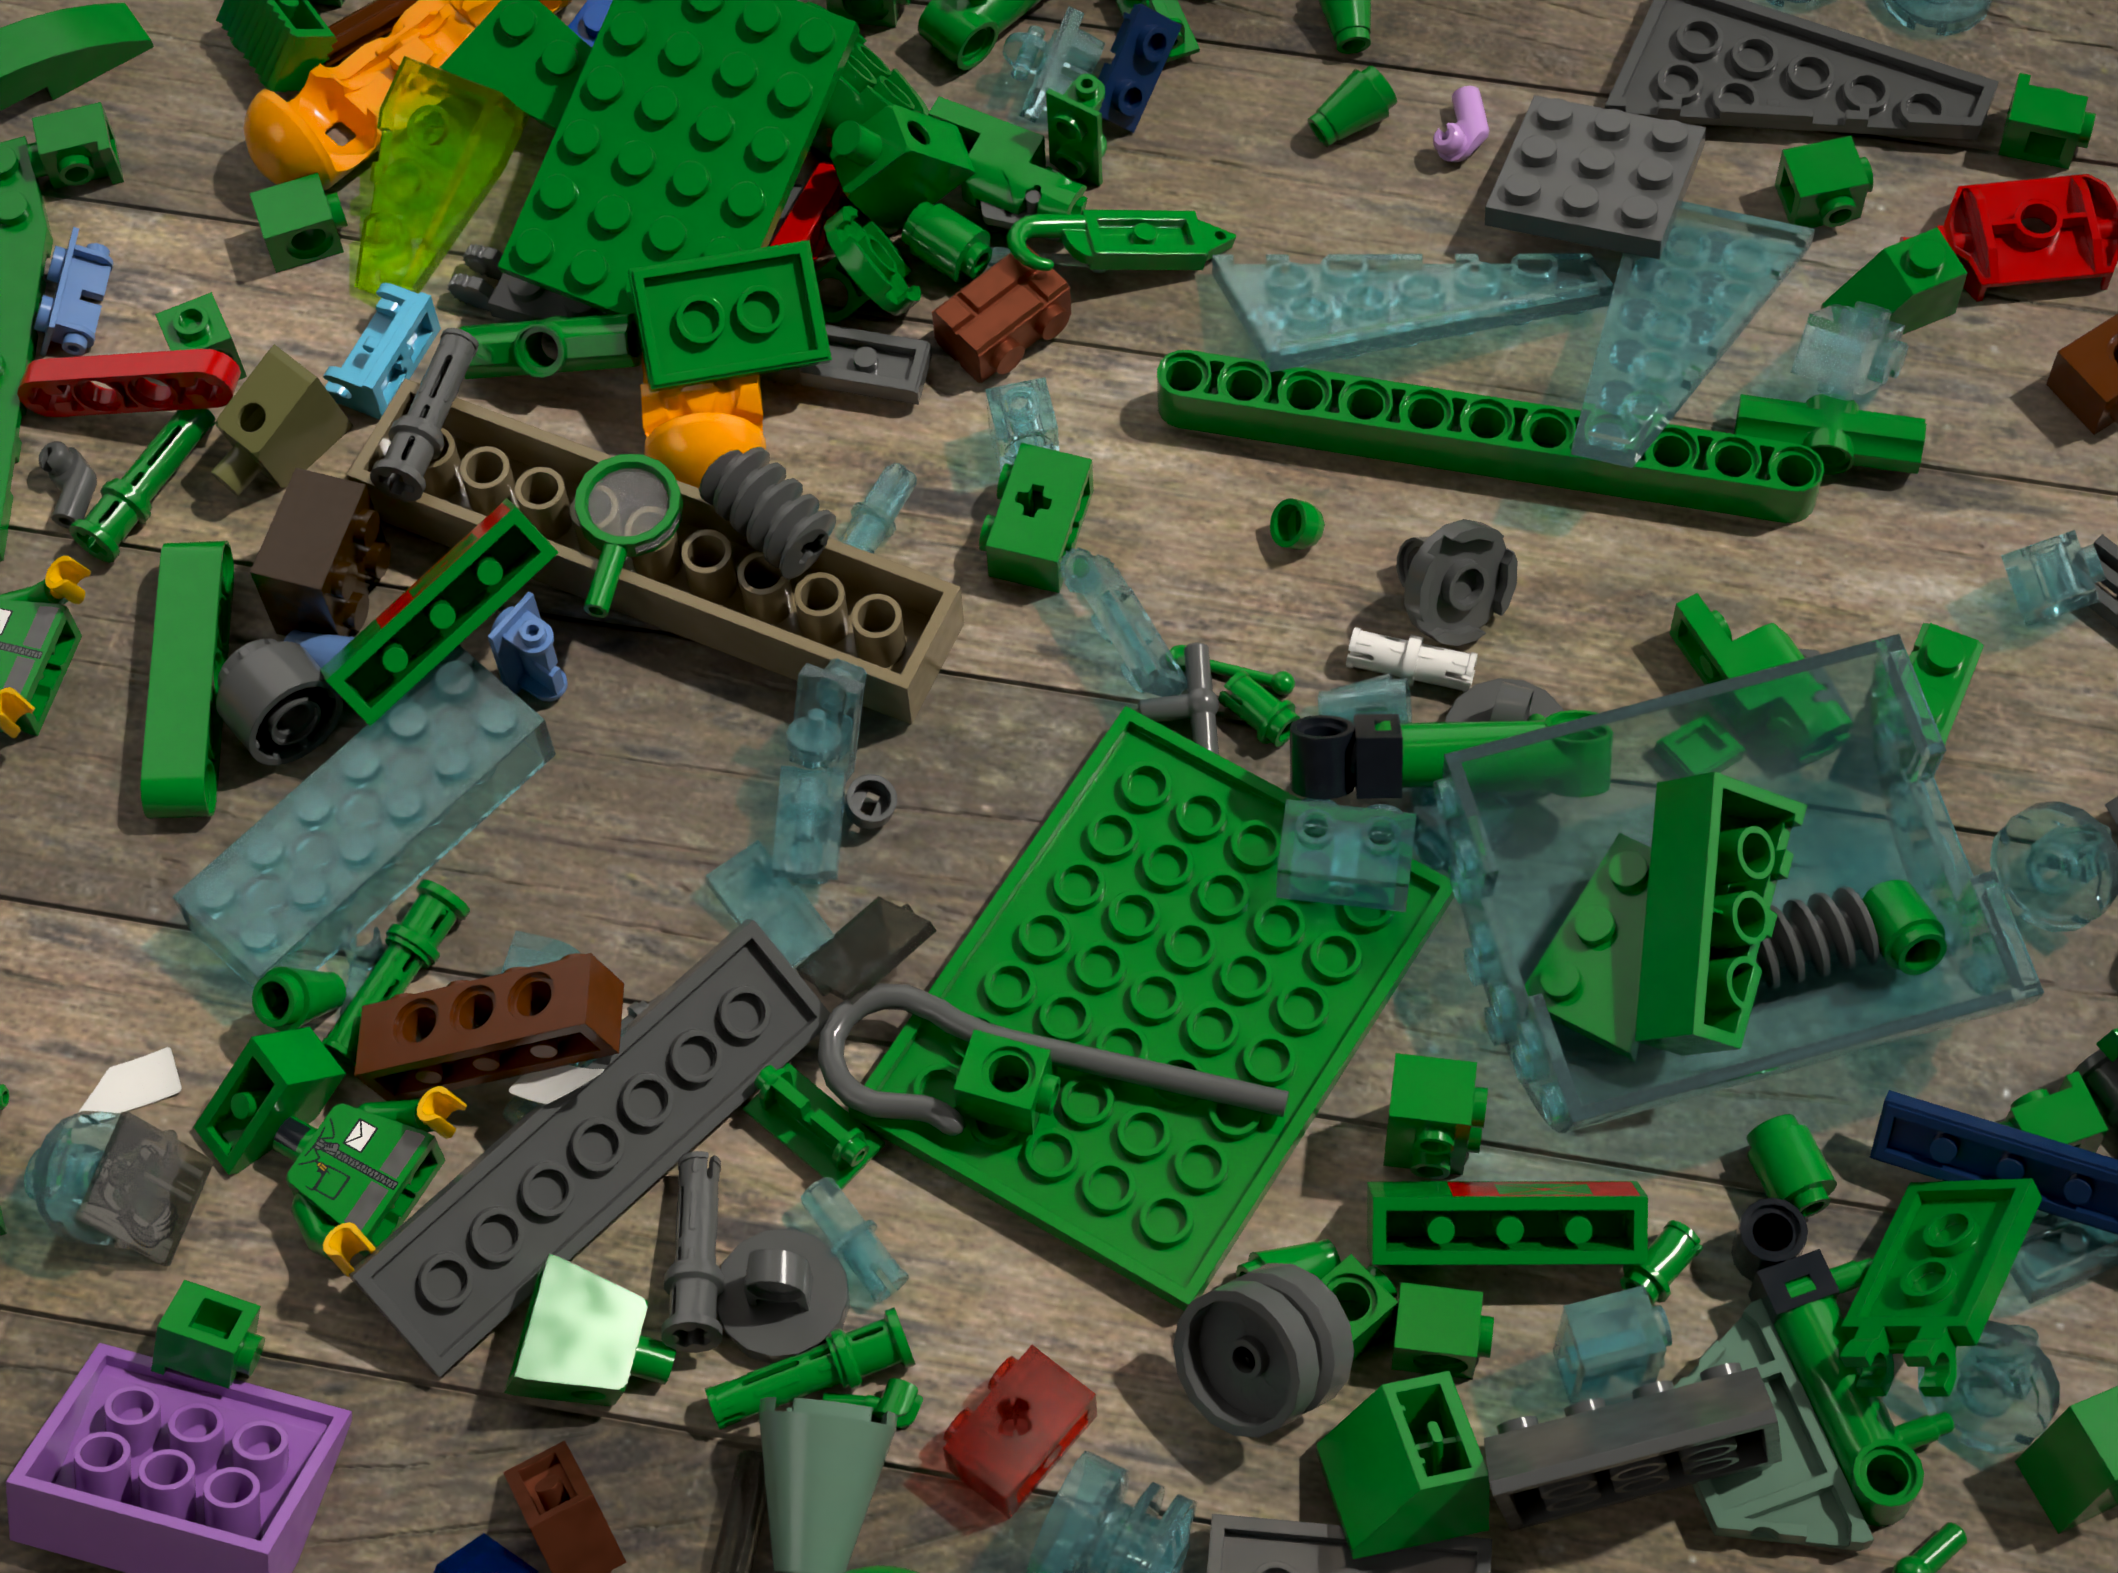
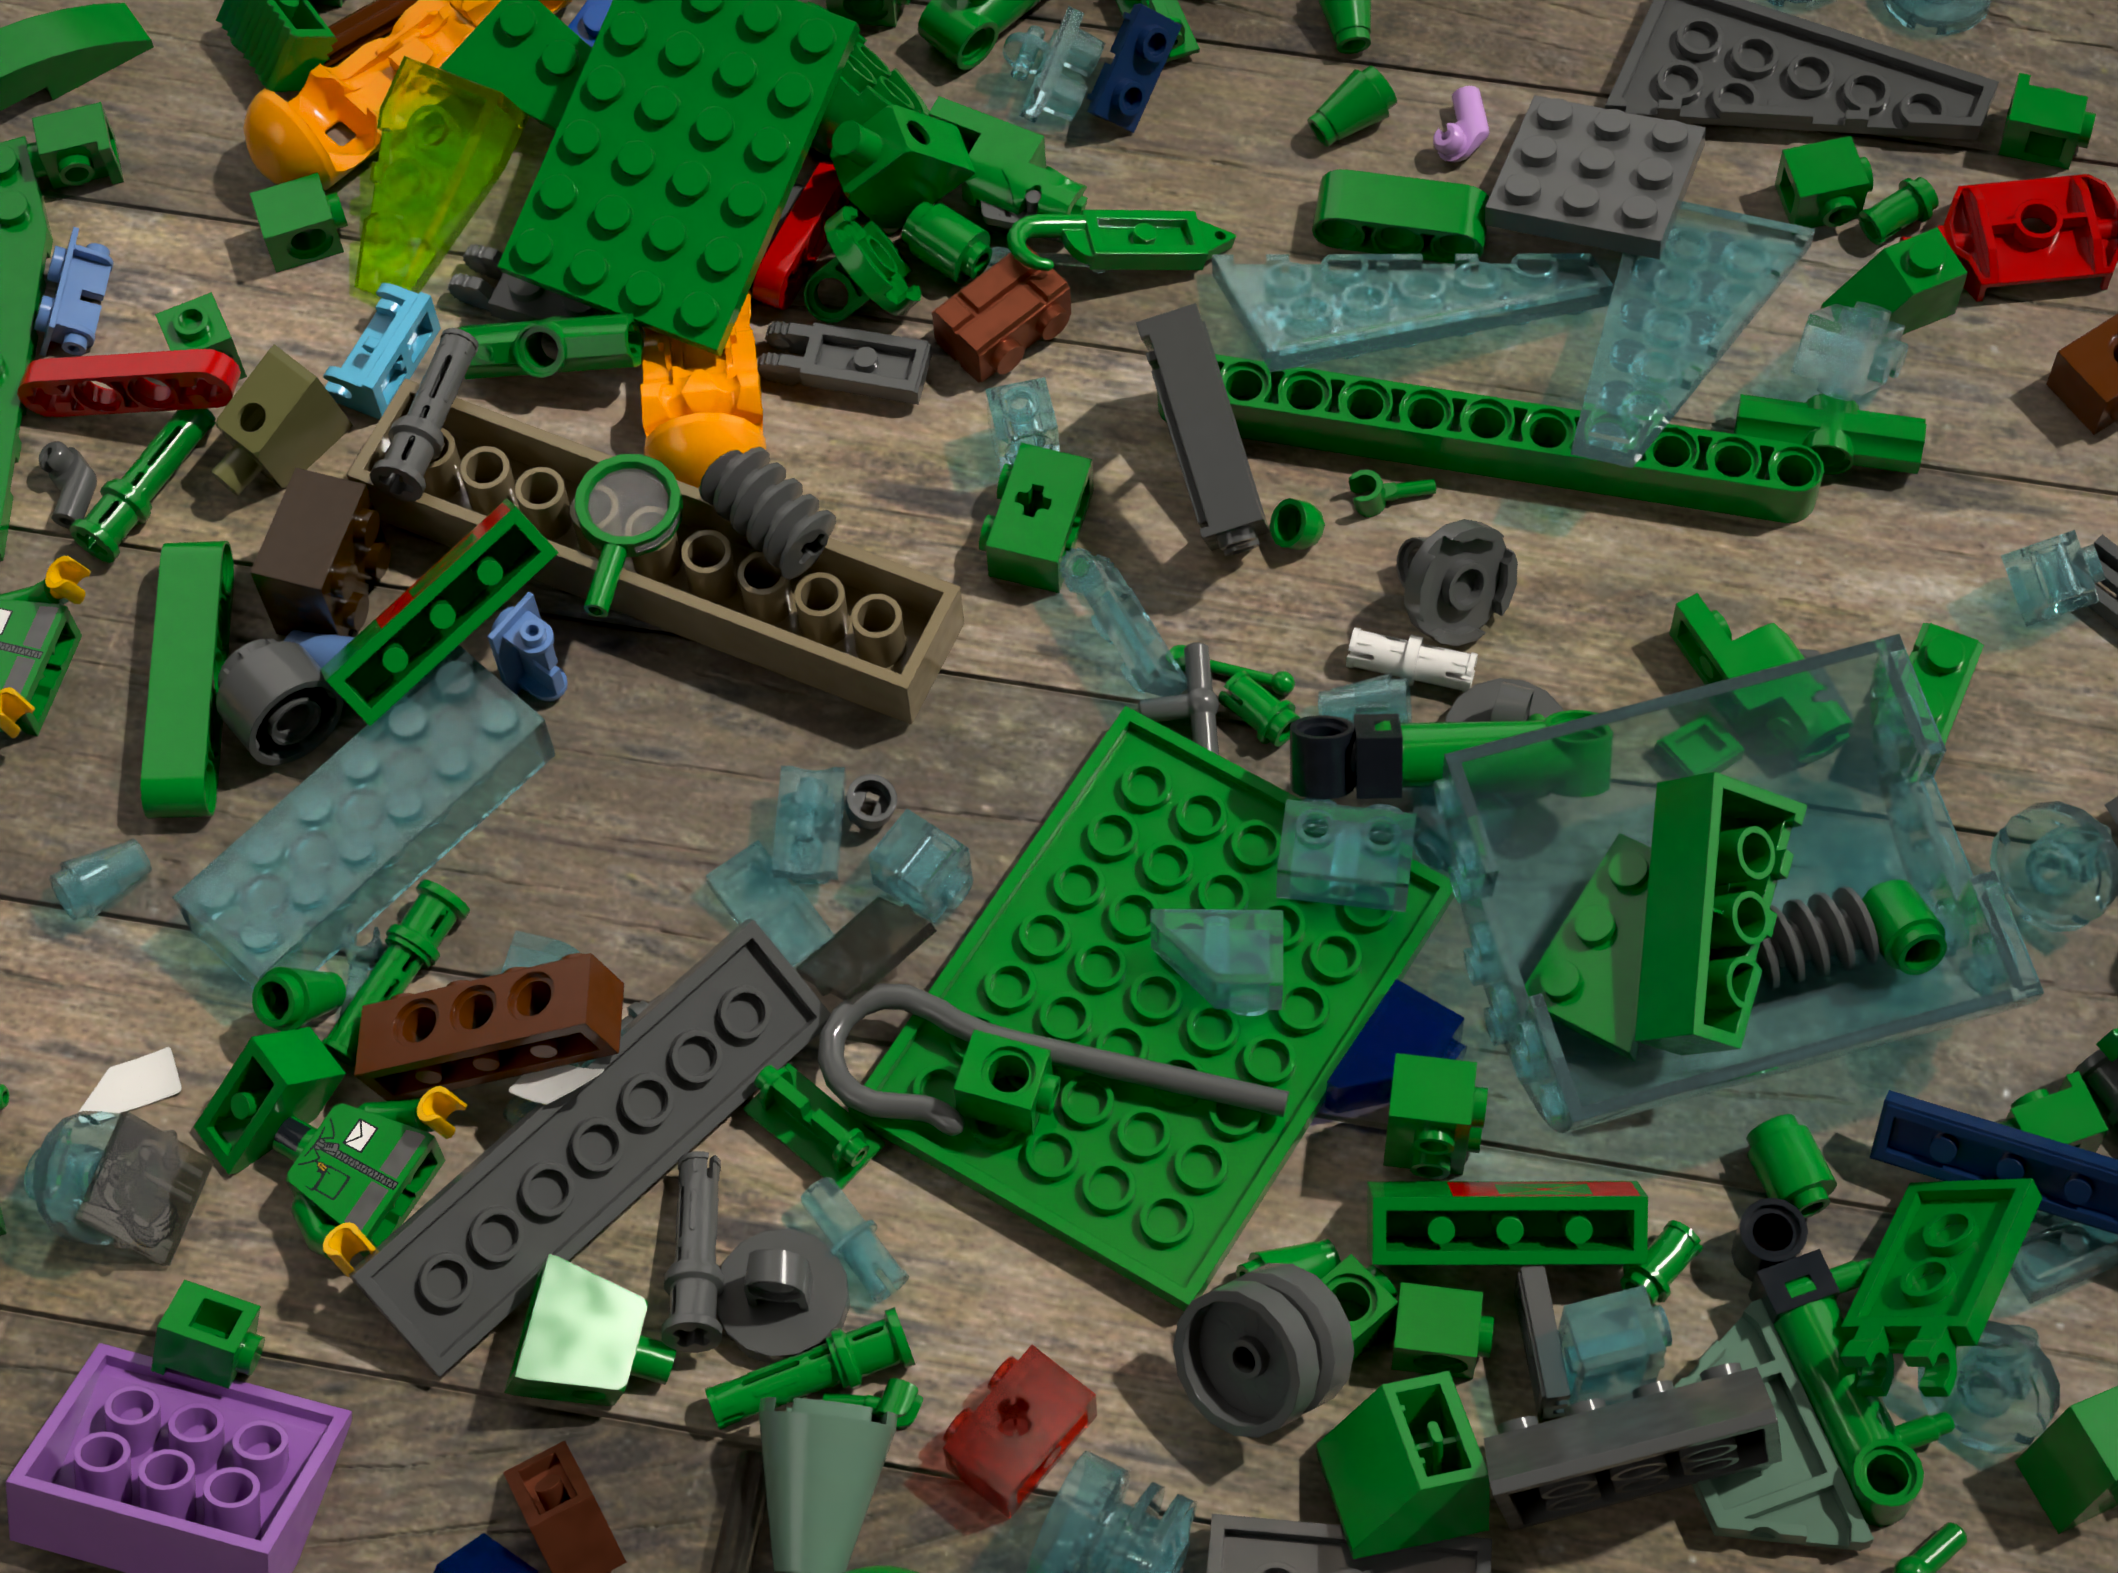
(99, 878): none -> clear light blue cone
(729, 316): green tile -> none
(827, 716): clear light blue hips -> none
(876, 515): clear light blue axle -> none
(922, 866): none -> clear light blue brick
(1076, 129): green hinge -> none
(1204, 430): none -> dark grey door
(1225, 955): none -> clear light blue slope
(1375, 503): none -> green hand
(1399, 215): none -> green beam
(1400, 1024): none -> clear blue slope
(1541, 1342): none -> dark grey tile
(1910, 203): none -> green pin

